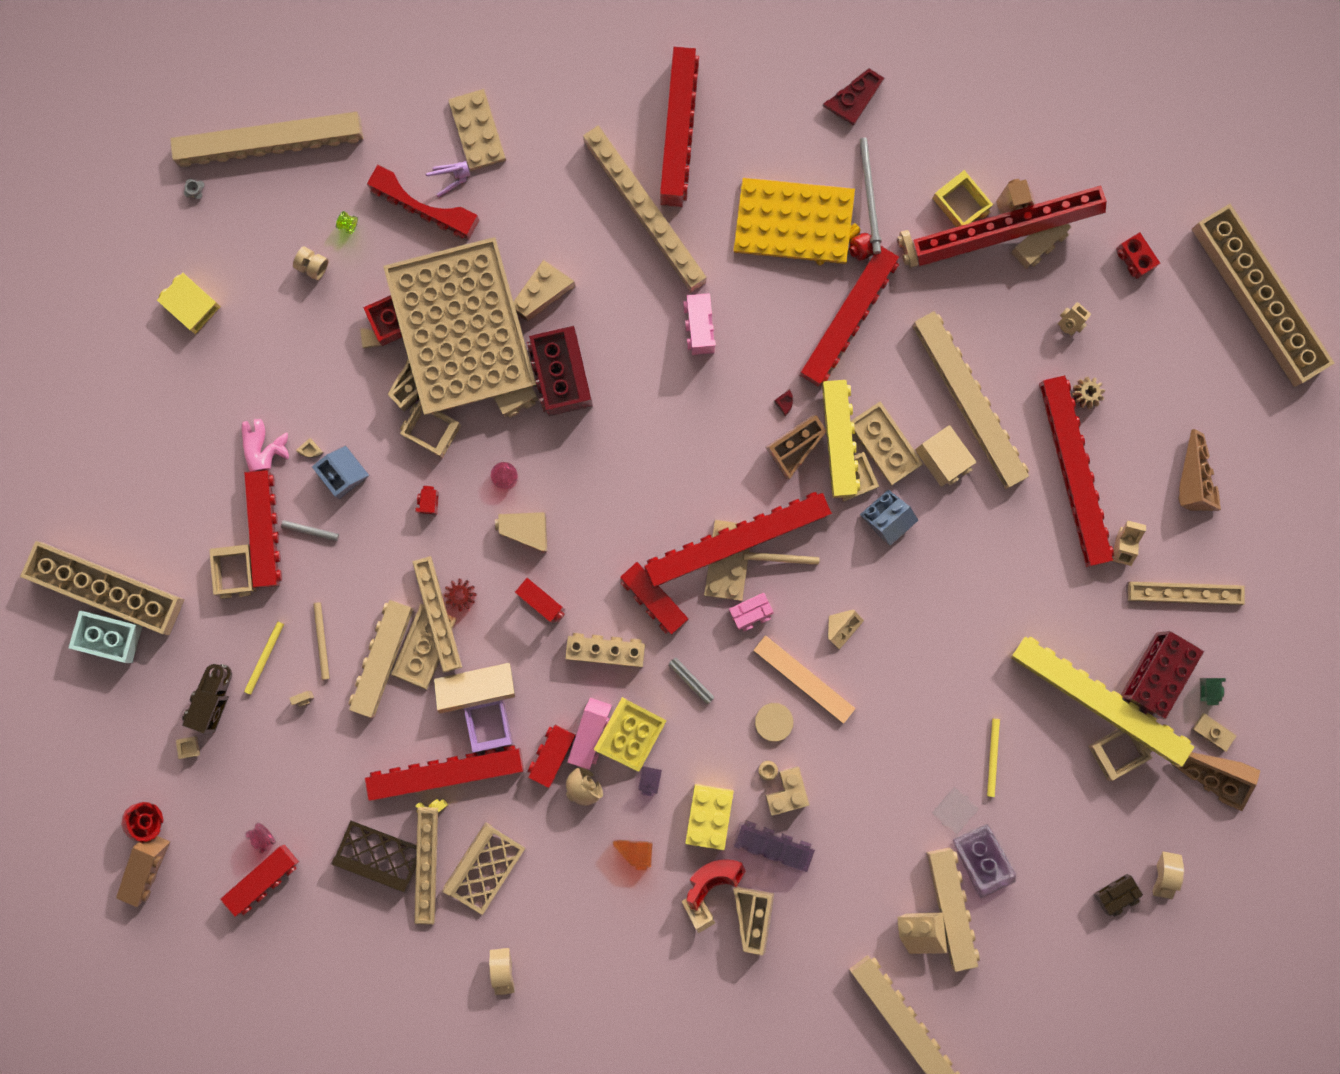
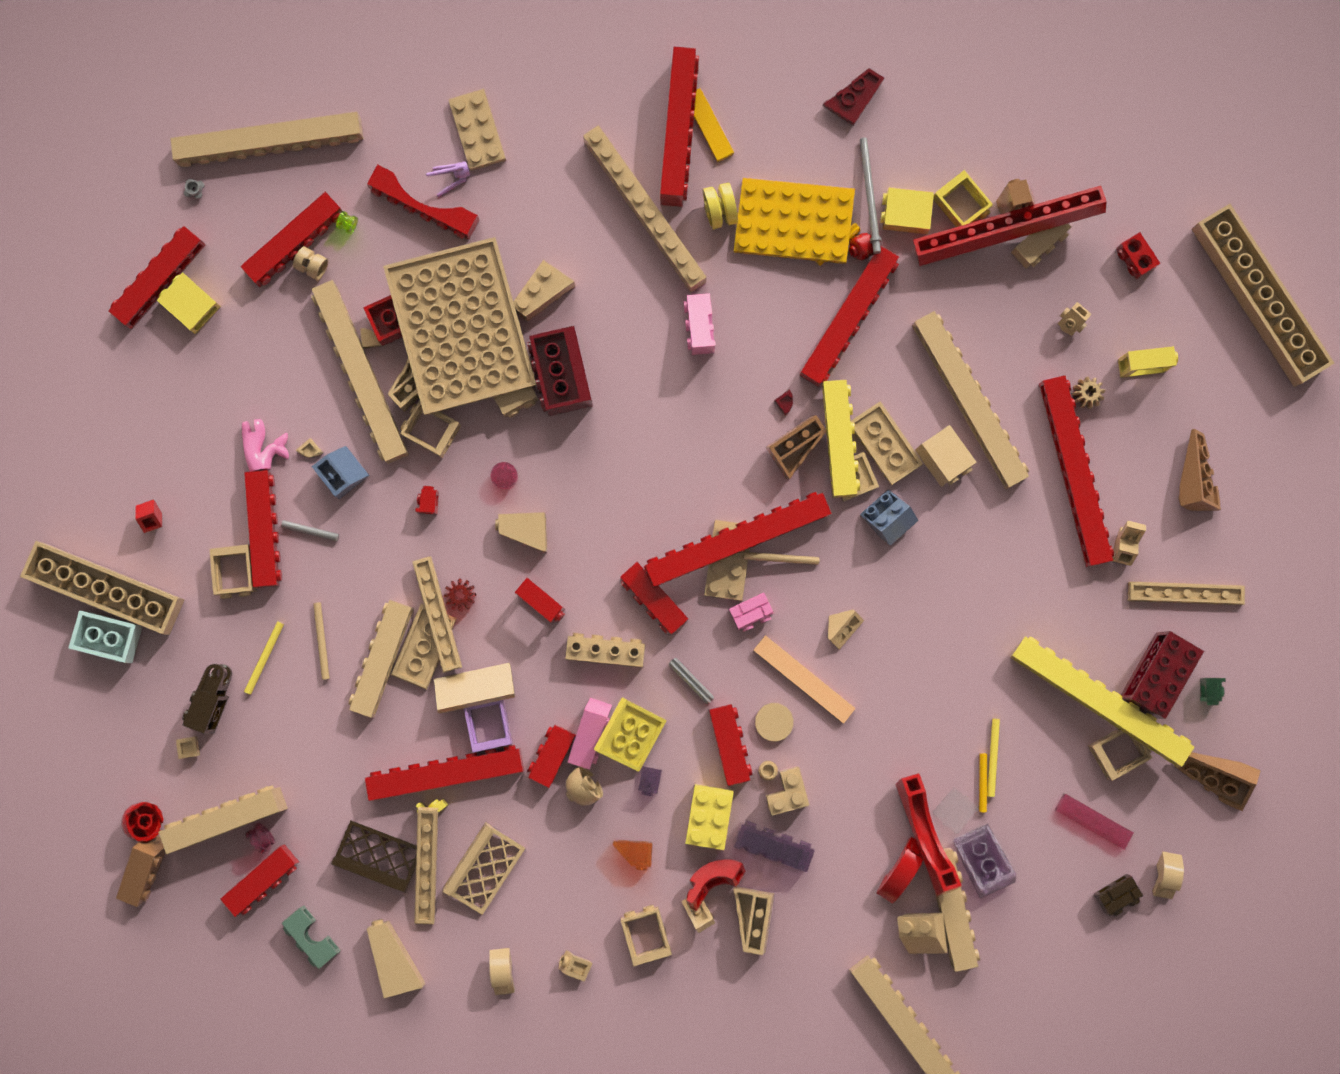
(148, 516): none -> red brick
(156, 277): none -> red brick
(219, 821): none -> tan brick
(286, 243): none -> red brick
(301, 699): tan plate -> none
(318, 951): none -> sand green arch
(359, 371): none -> tan brick
(393, 963): none -> tan slope
(574, 966): none -> tan bracket
(653, 954): none -> tan window
(711, 128): none -> yellow tile
(719, 206): none -> light yellow wheel
(729, 744): none -> red brick
(902, 872): none -> red arch
(905, 241): tan plate -> none
(907, 210): none -> light yellow brick
(916, 807): none -> red arch
(982, 782): none -> yellow bar
(1094, 821): none -> clear pink plate
(1147, 361): none -> light yellow window
(1214, 732): tan plate -> none

